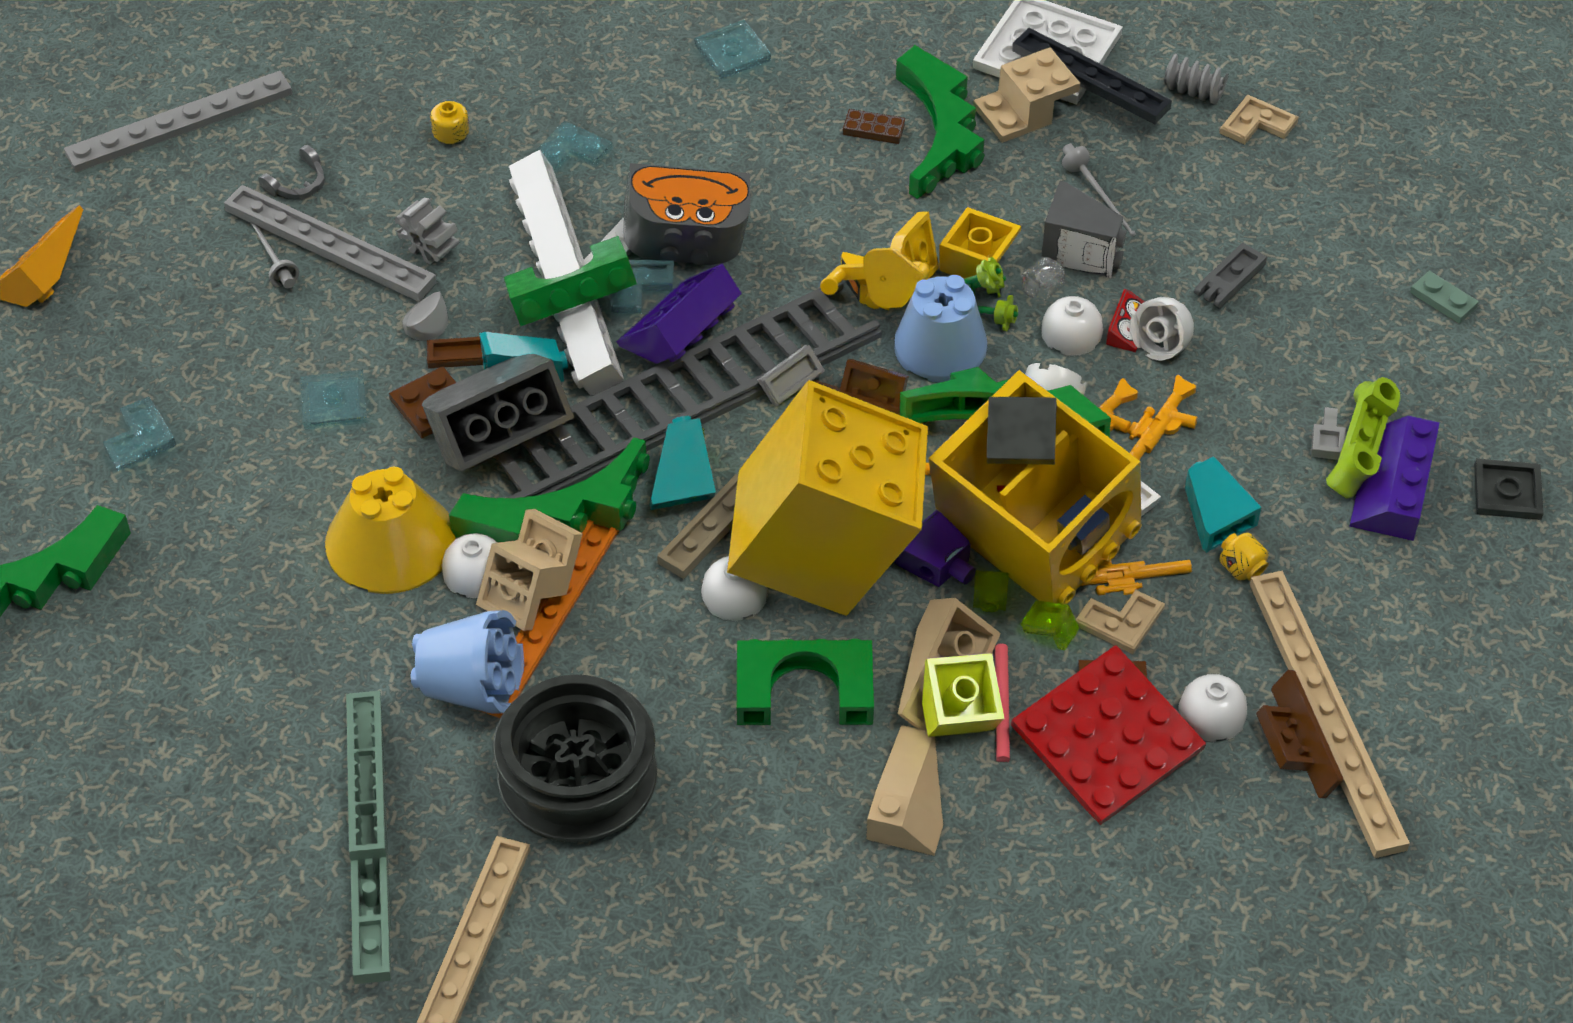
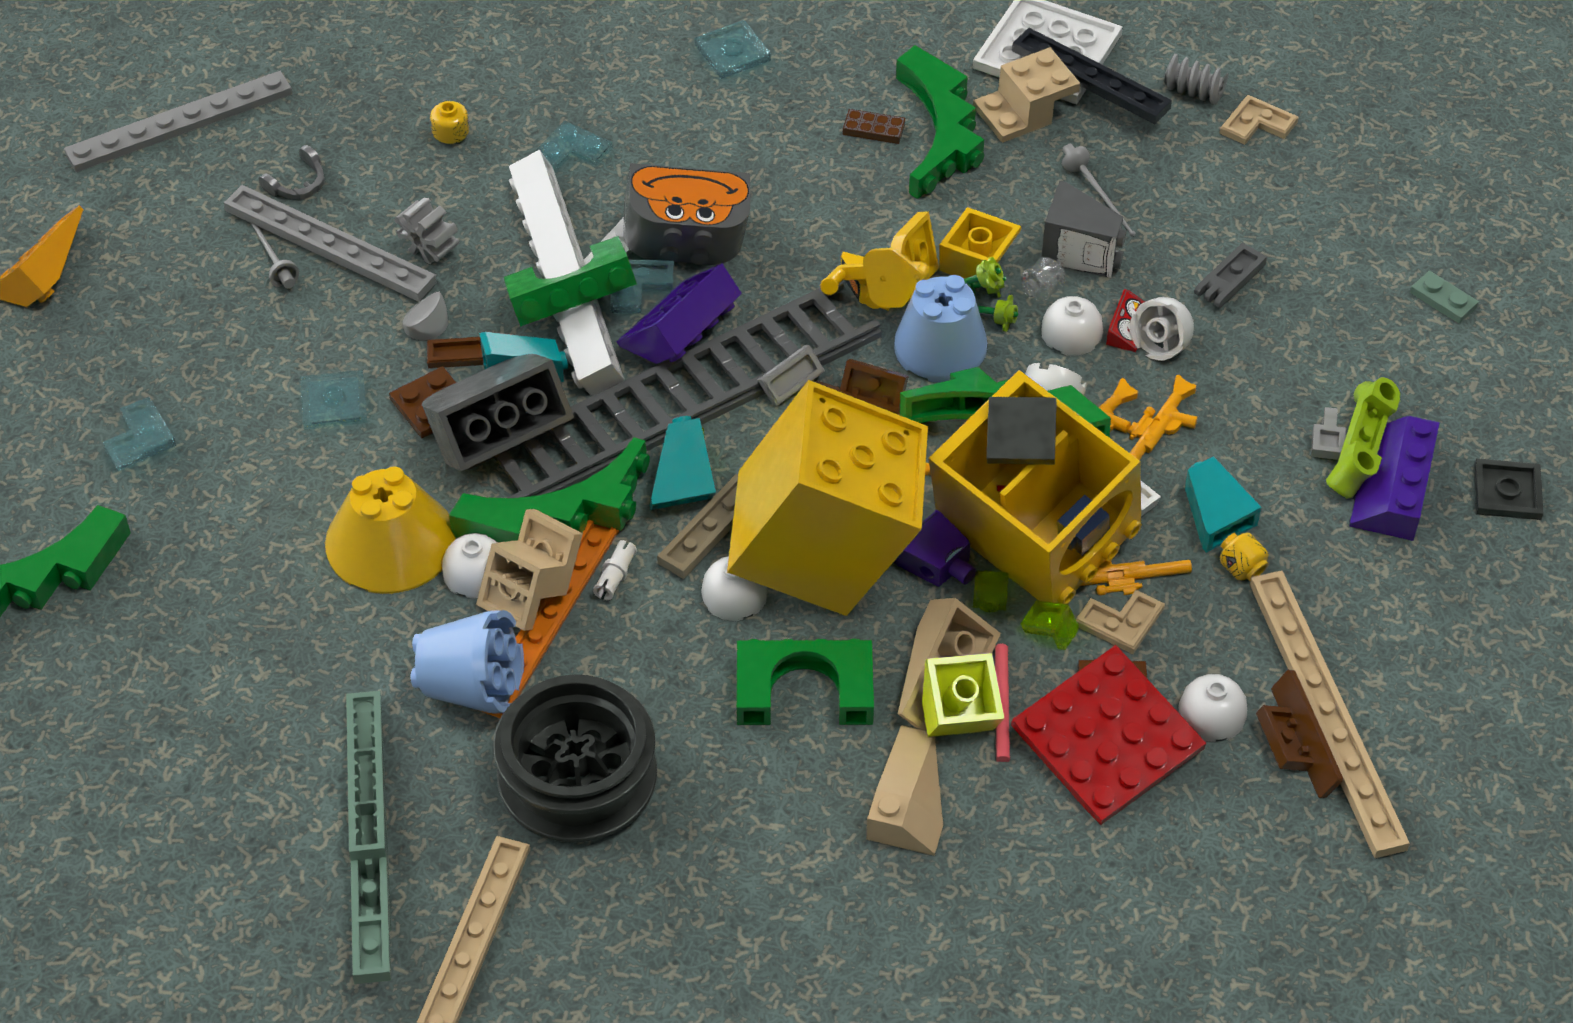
(615, 570): none -> white pin

